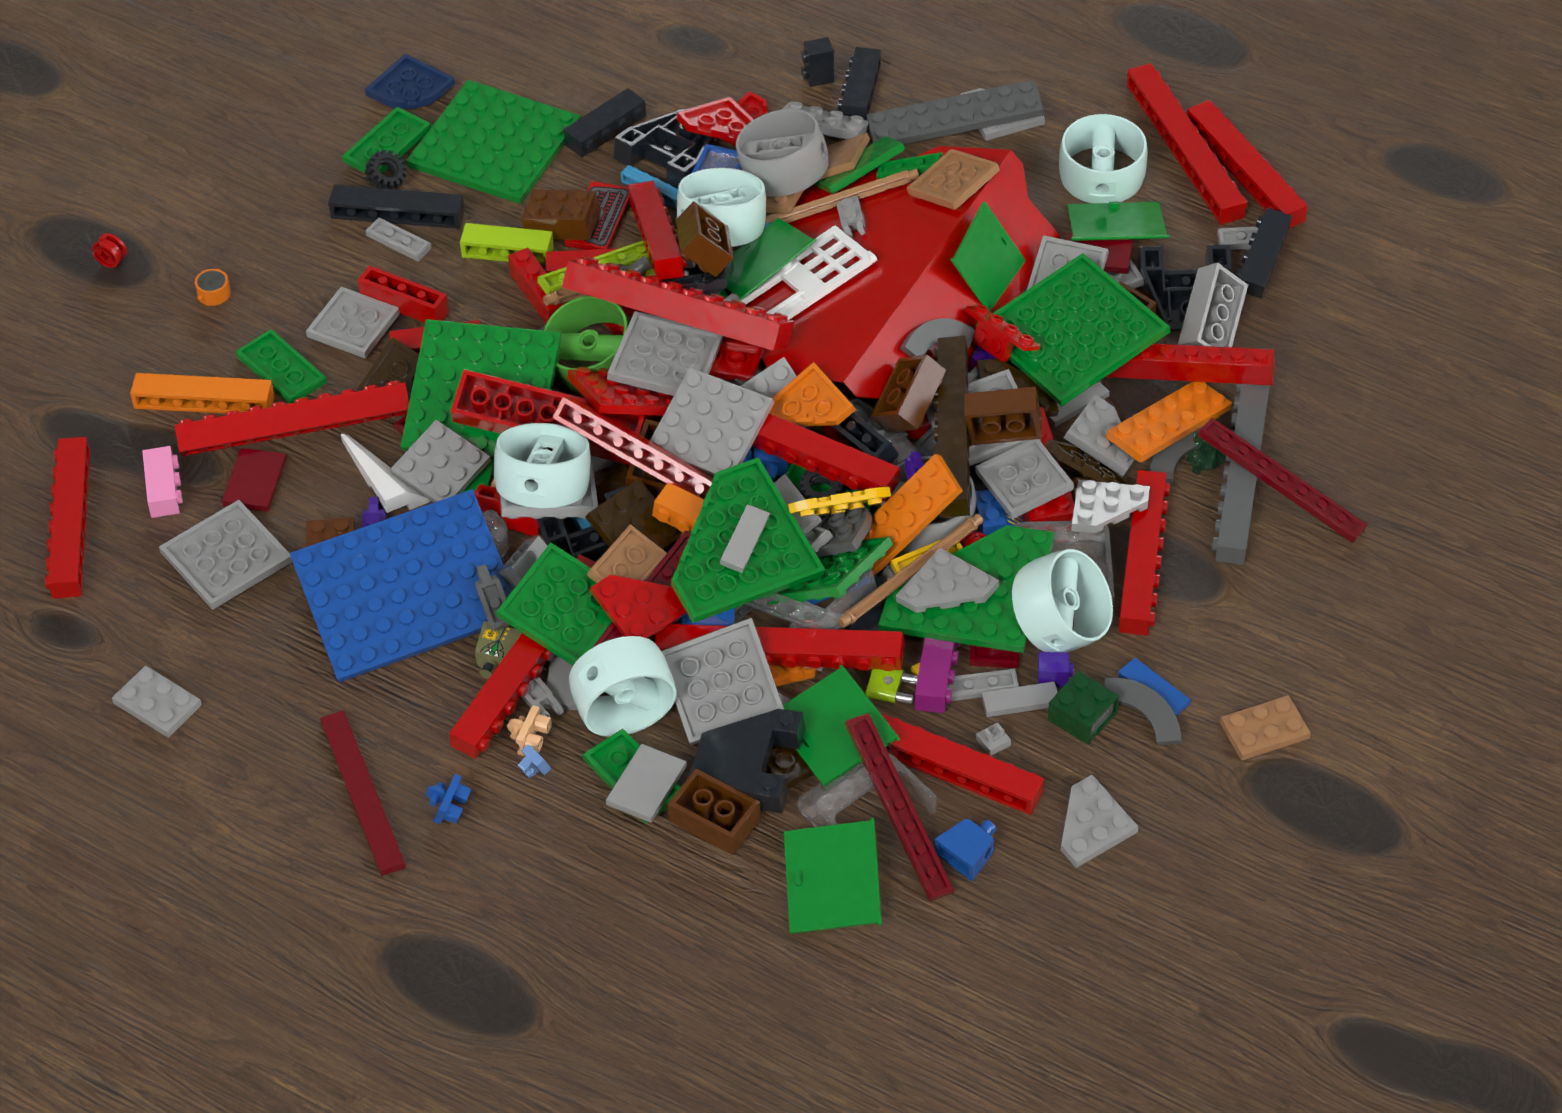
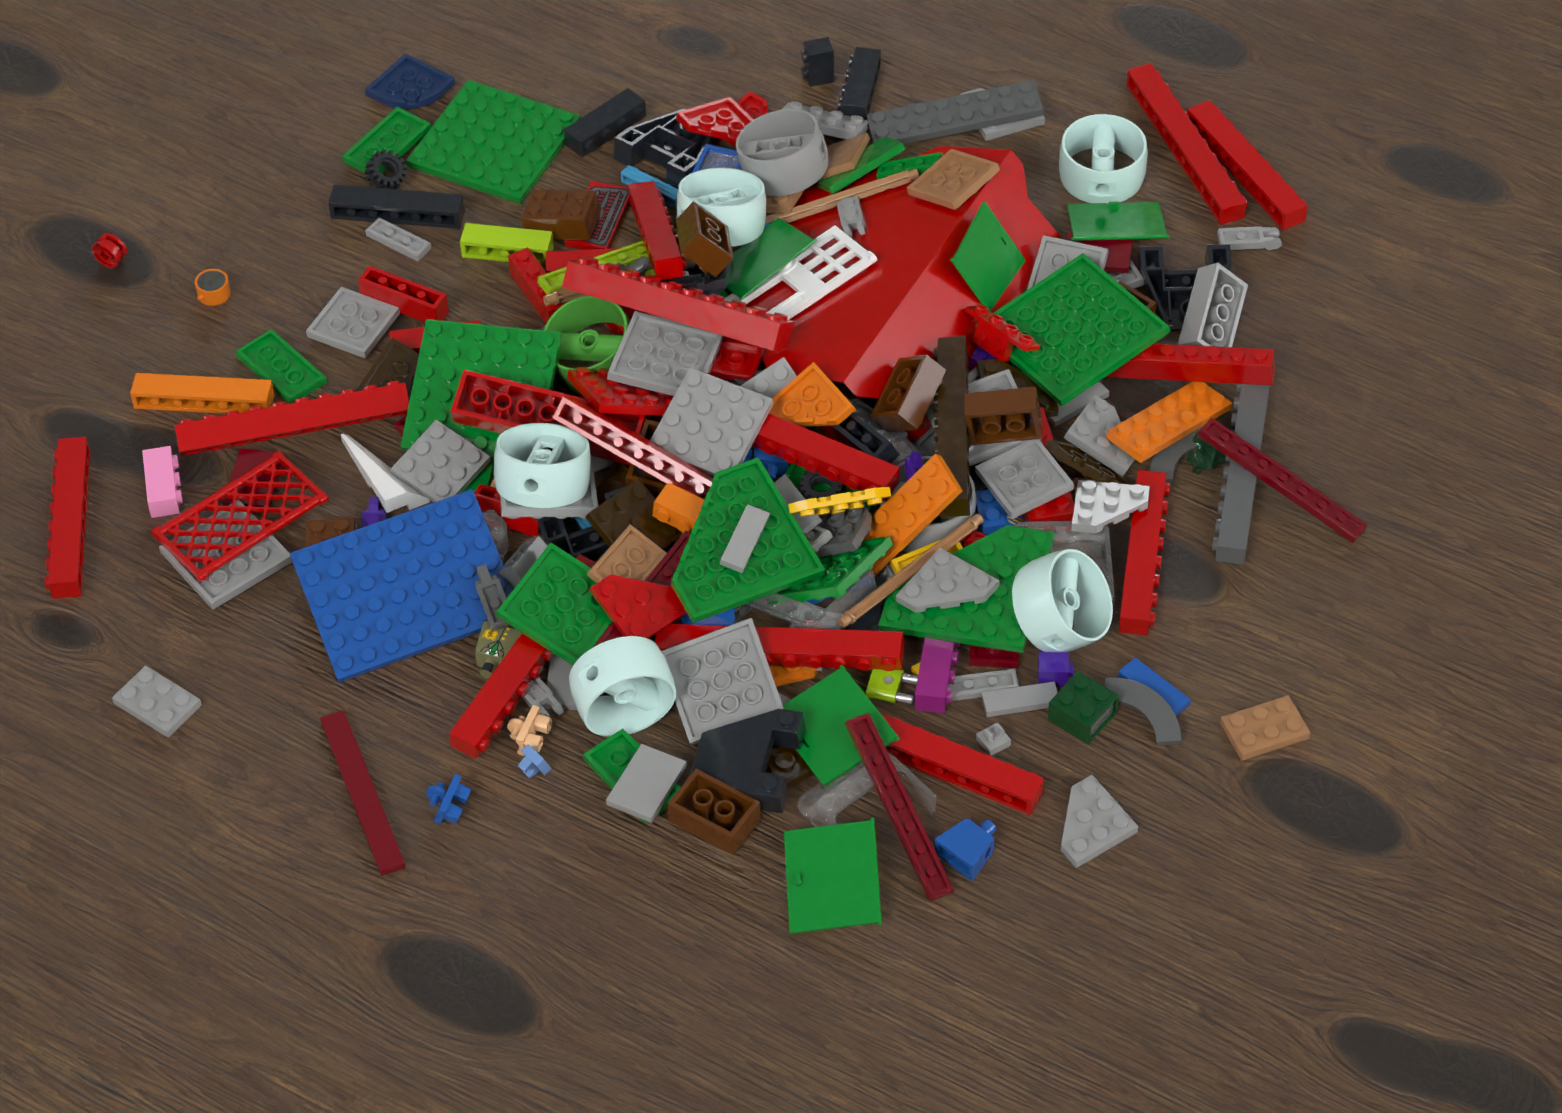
(249, 539): none -> red door
(927, 335): tile -> none
(1264, 250): black brick -> none

